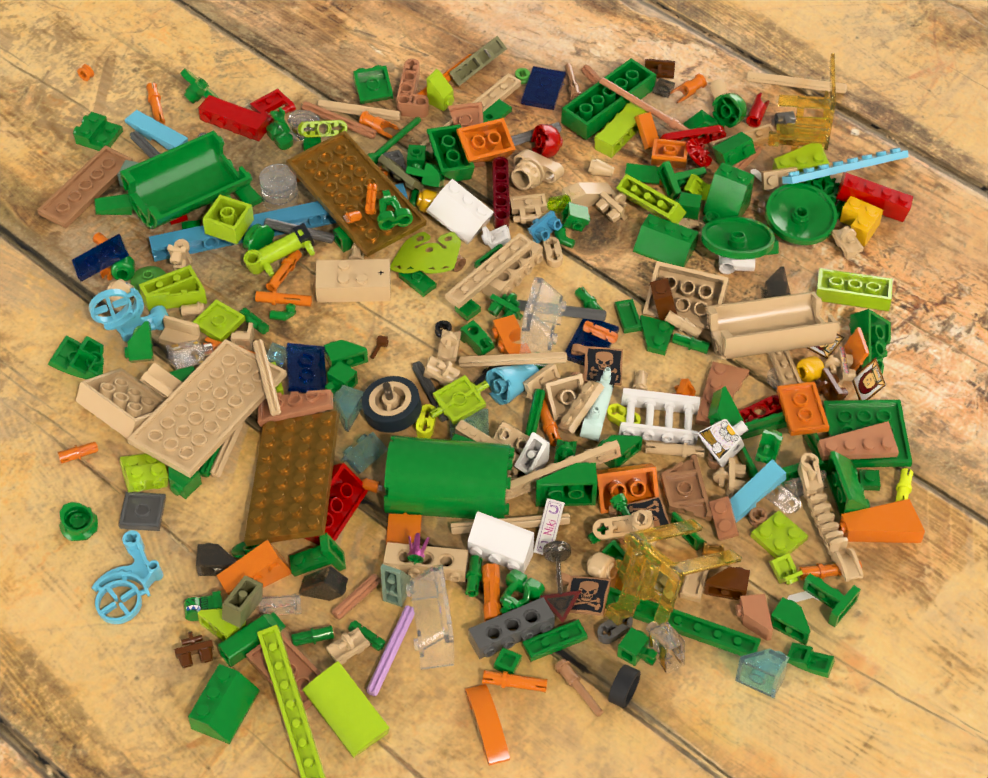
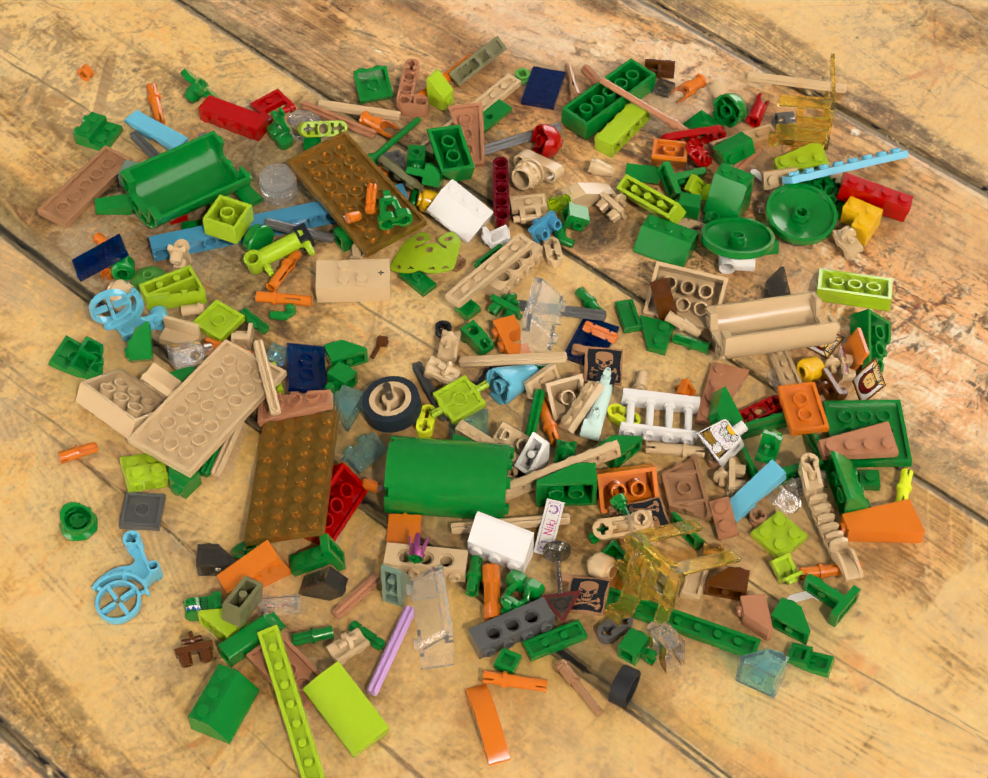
(486, 141): orange slope -> none
(646, 129): orange slope -> none

